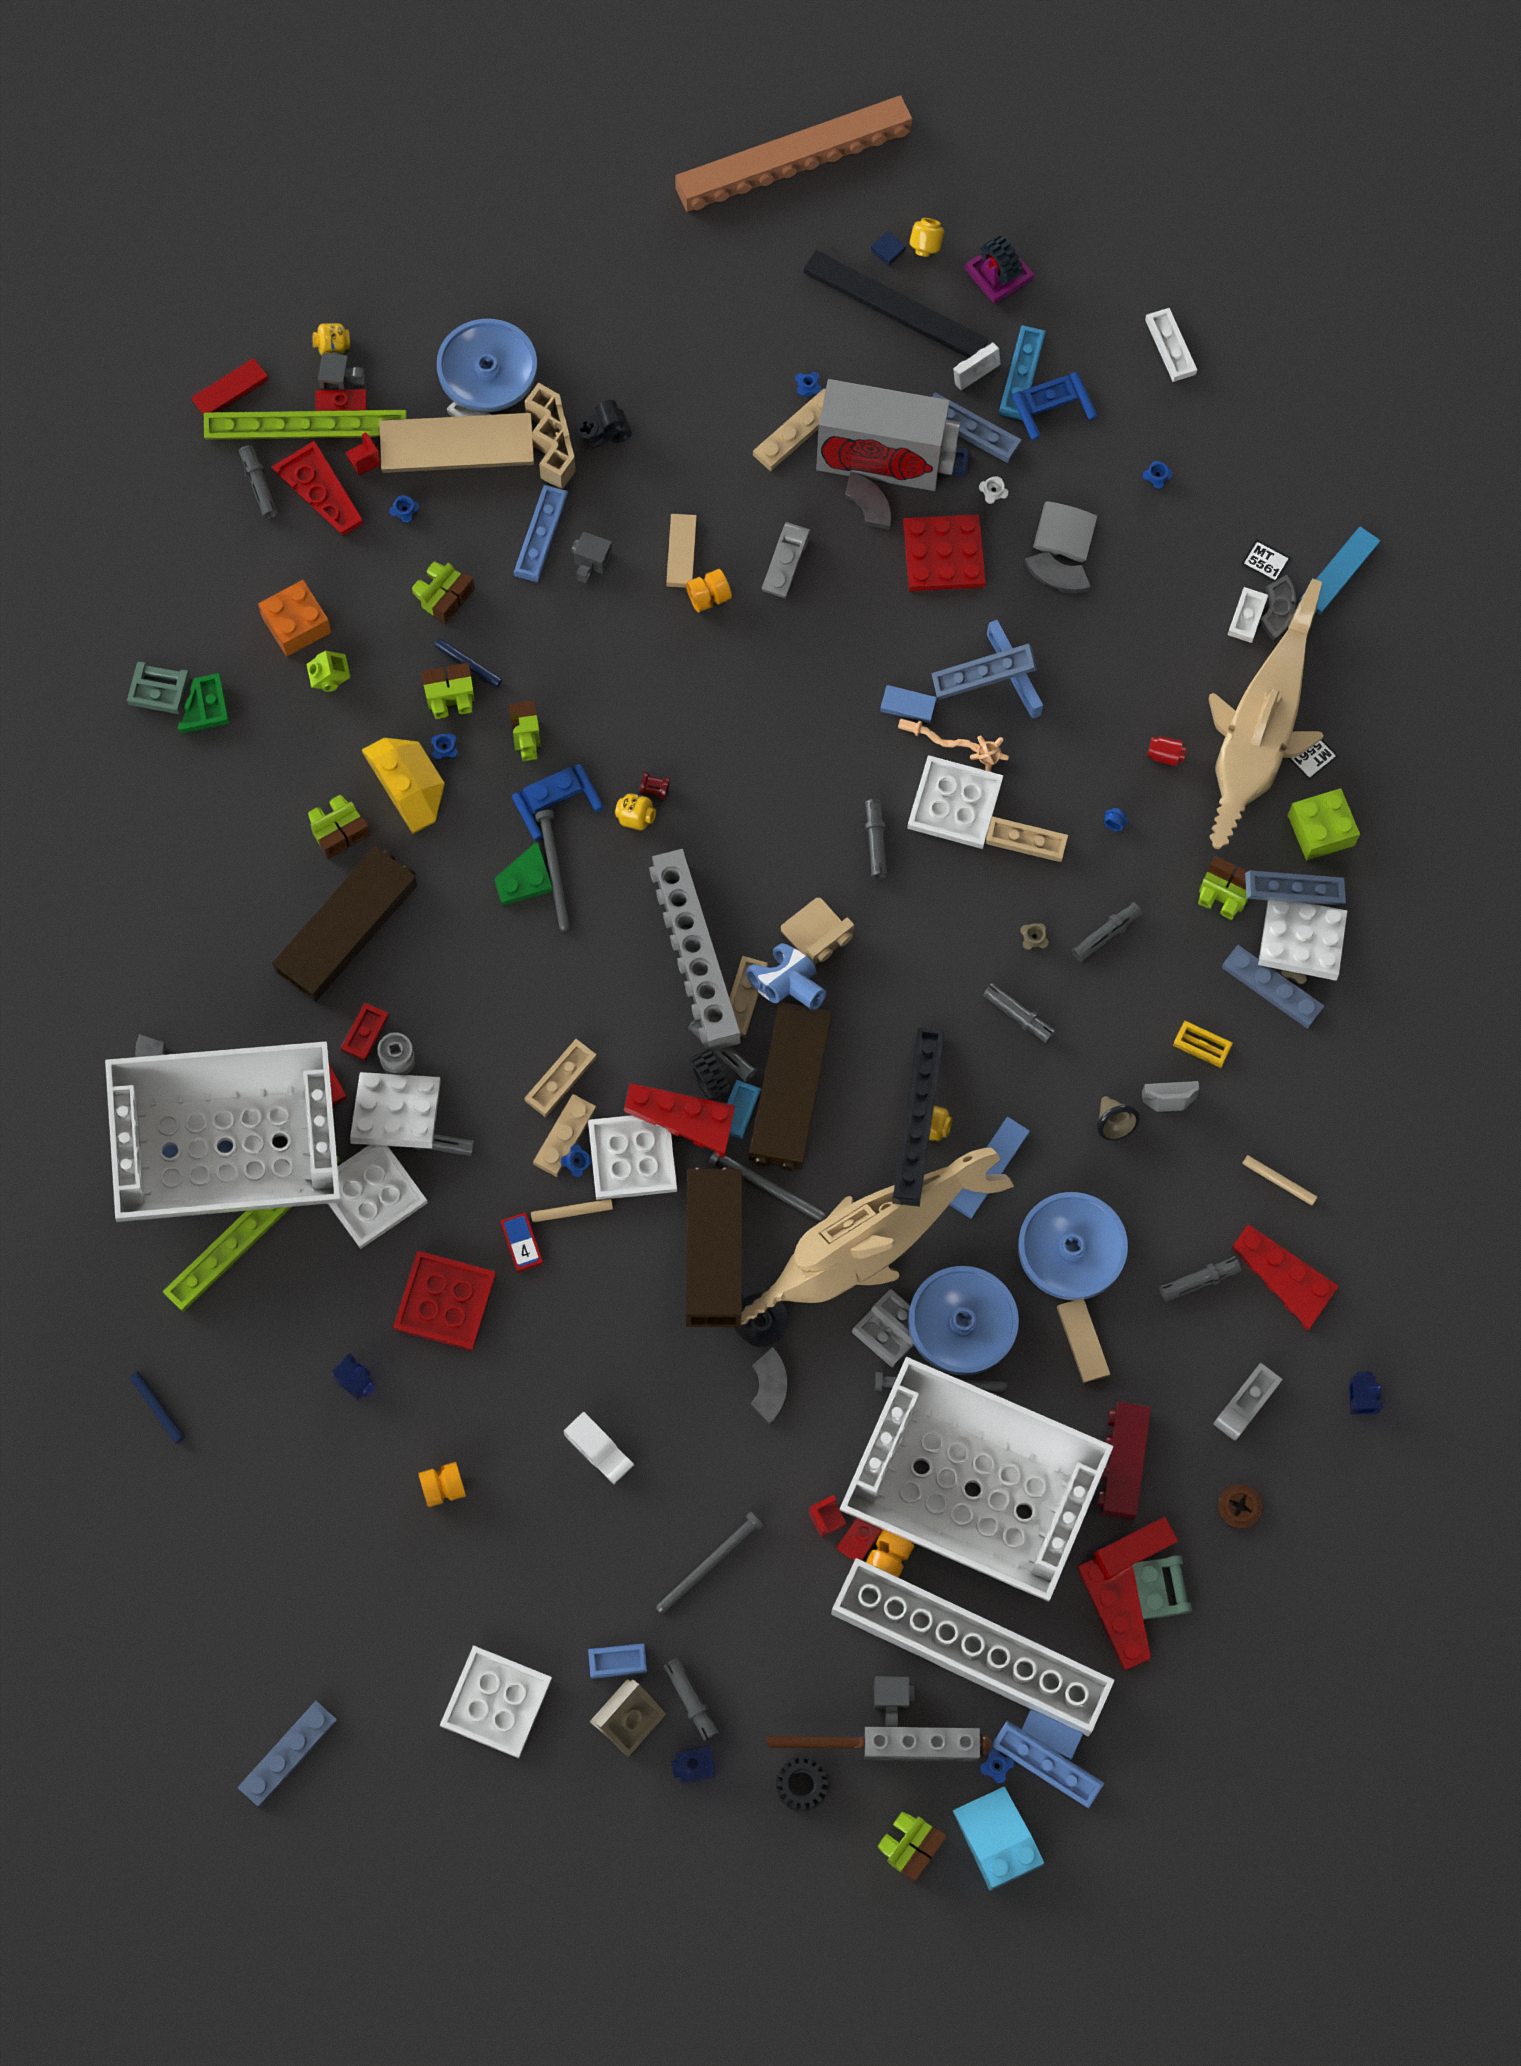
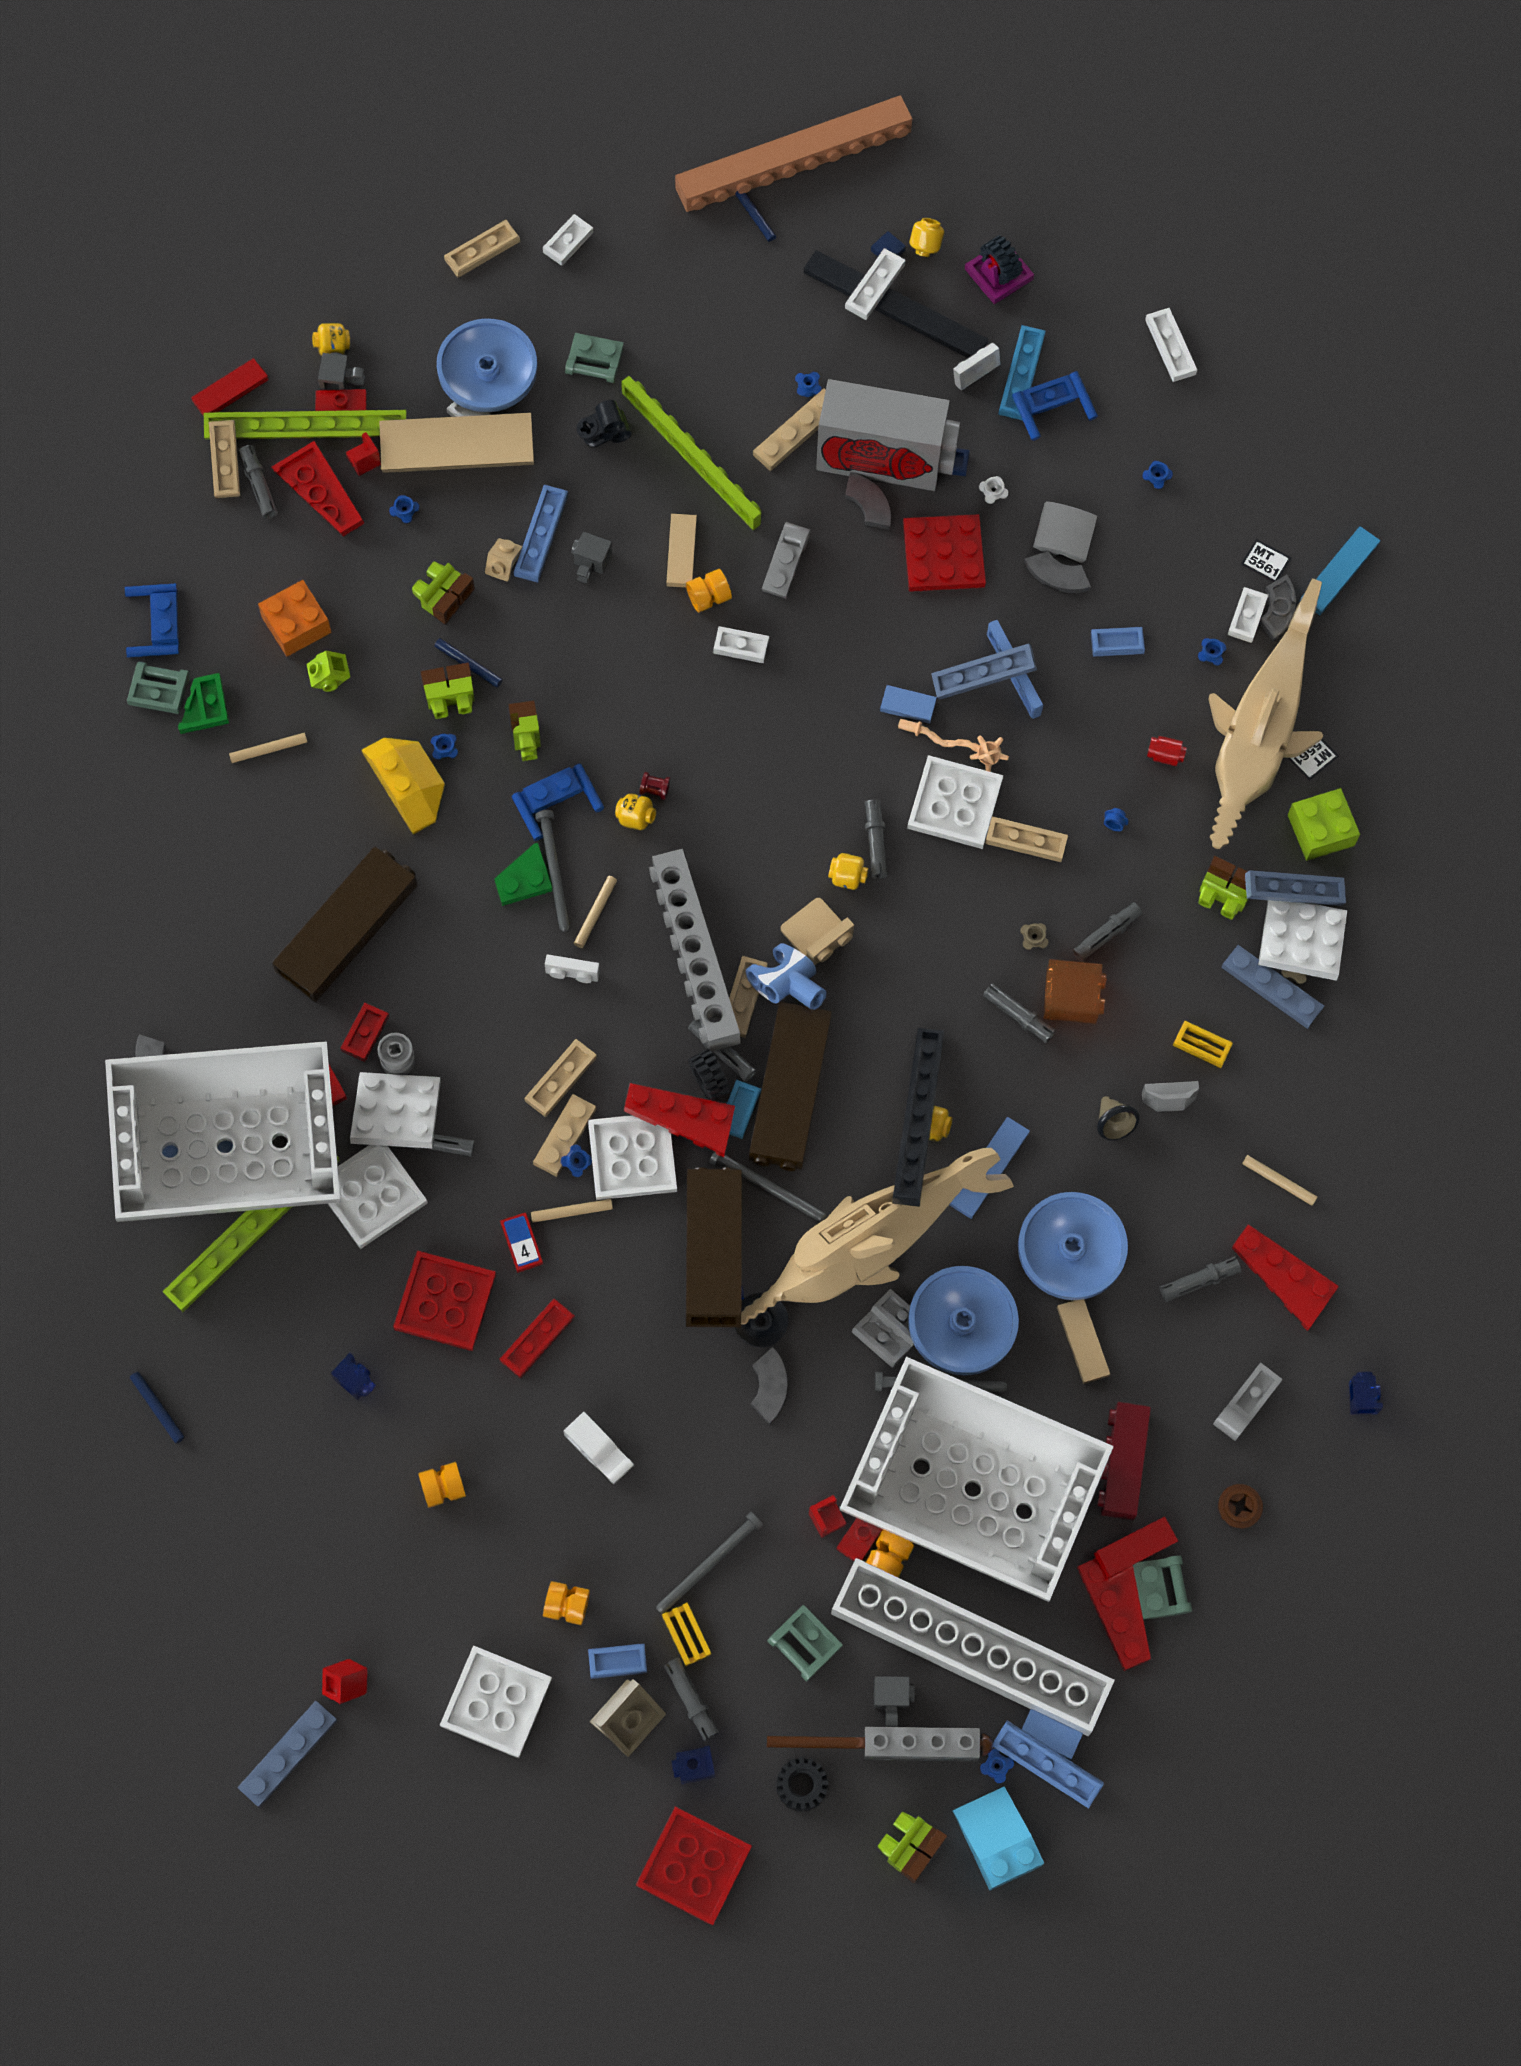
(163, 620): none -> blue plate
(224, 459): none -> tan tile
(268, 747): none -> tan bar
(338, 826): hips -> none
(344, 1681): none -> red panel
(482, 248): none -> tan tile
(502, 558): none -> tan bracket
(537, 1338): none -> red tile
(551, 436): tan brick -> none
(566, 1603): none -> light orange wheel
(568, 240): none -> white plate
(581, 970): none -> white plate
(594, 351): none -> sand green plate
(595, 912): none -> tan bar
(686, 447): none -> lime plate
(693, 1866): none -> red plate
(696, 1656): none -> yellow tile
(741, 644): none -> white plate
(756, 216): none -> dark blue bar
(811, 1636): none -> sand green plate
(848, 871): none -> yellow head
(875, 284): none -> white plate
(982, 432): sand blue plate -> none
(1074, 991): none -> clear orange piece
(1117, 641): none -> medium blue tile
(1215, 645): none -> blue plate

